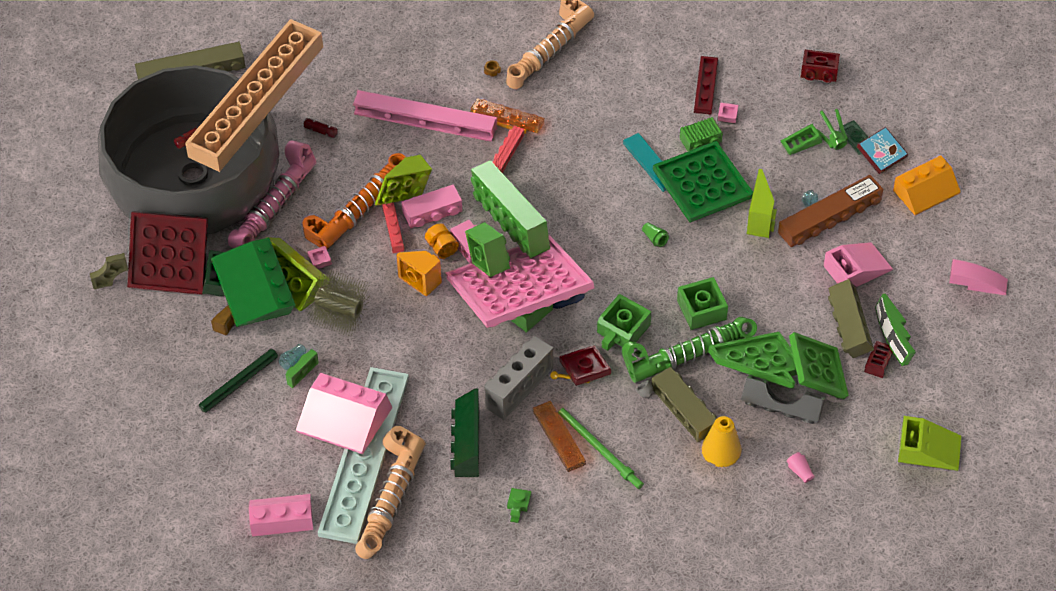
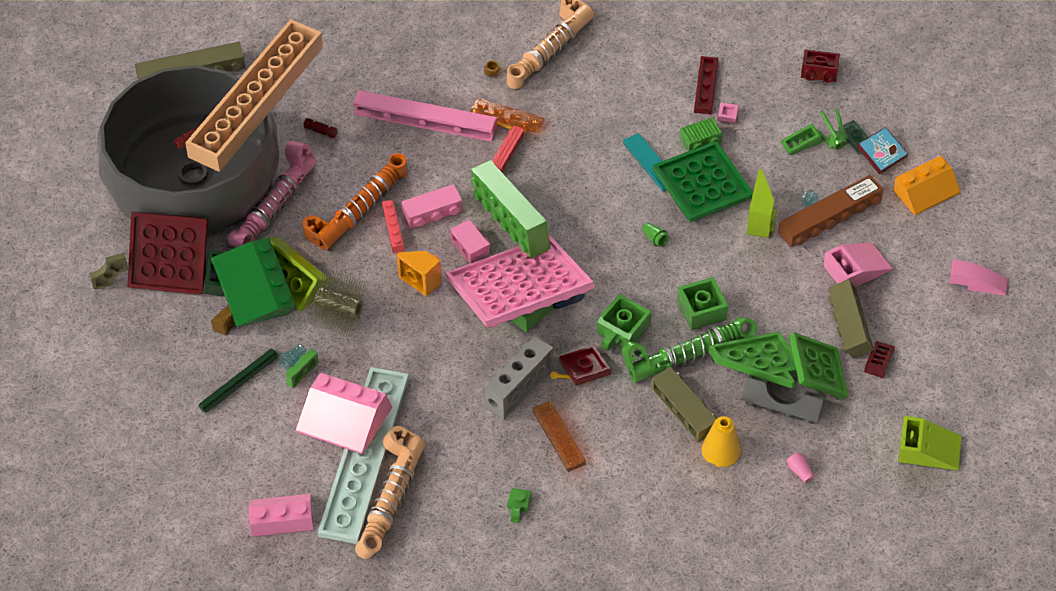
(319, 257): bright pink plate -> none
(405, 180): lime slope -> none
(441, 241): light orange wheel -> none
(466, 435): dark green slope -> none
(488, 249): bright green brick -> none
(625, 471): bright green bar -> none
(645, 389): light grey hinge -> none
(893, 329): slope -> none

